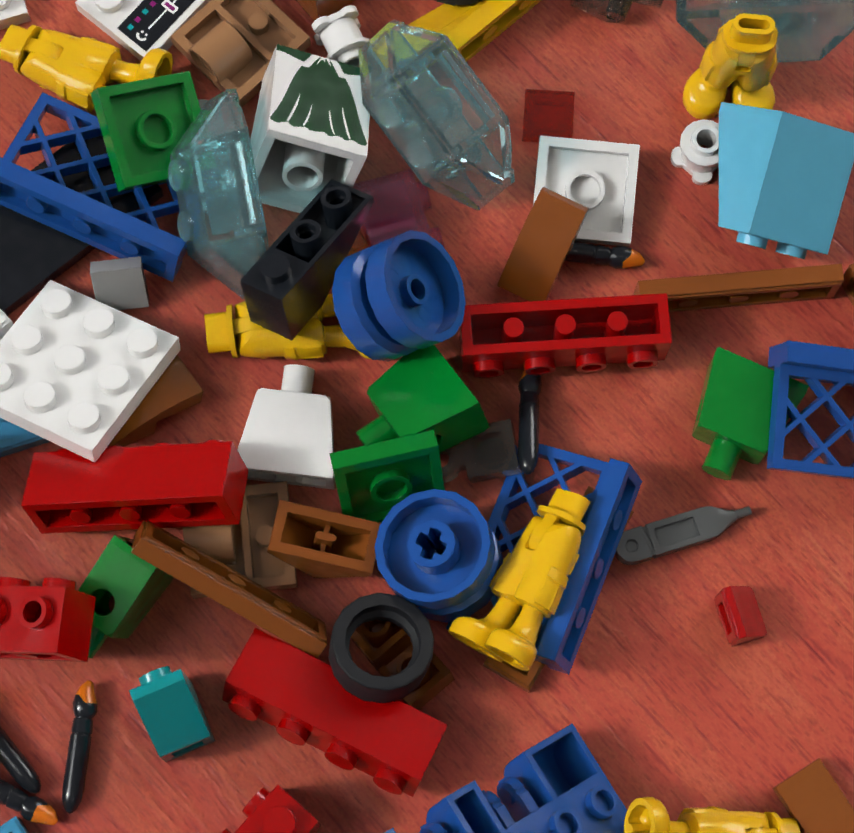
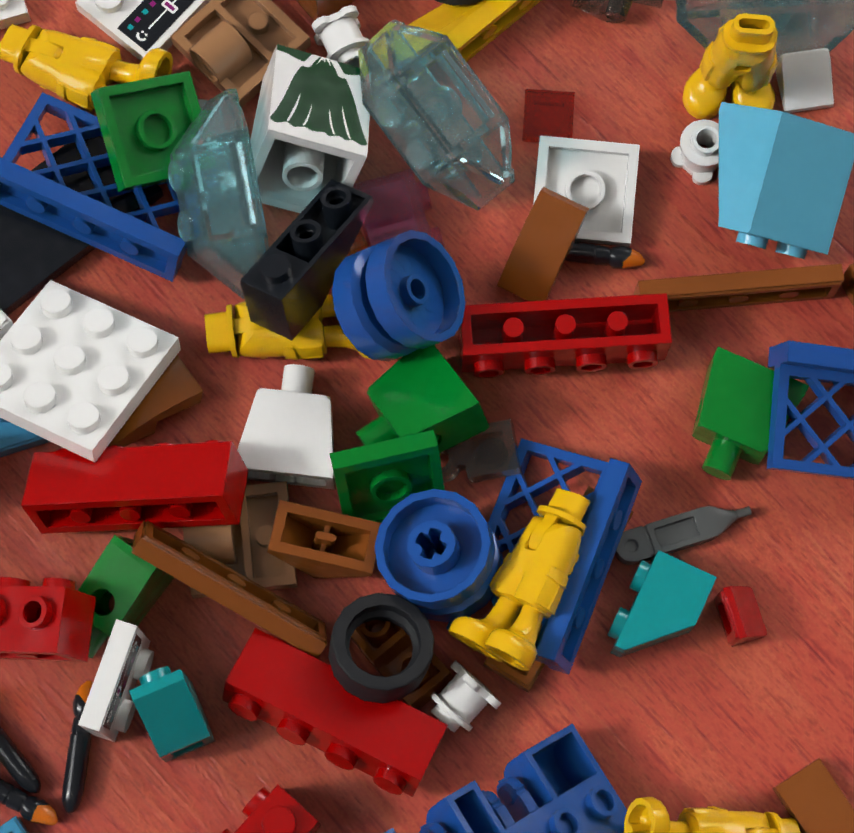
(120, 283): light grey tile -> none
(122, 664): none -> white plate
(462, 699): none -> white brick
(528, 435): black piece -> none
(665, 604): none -> teal slope
(805, 80): none -> white slope

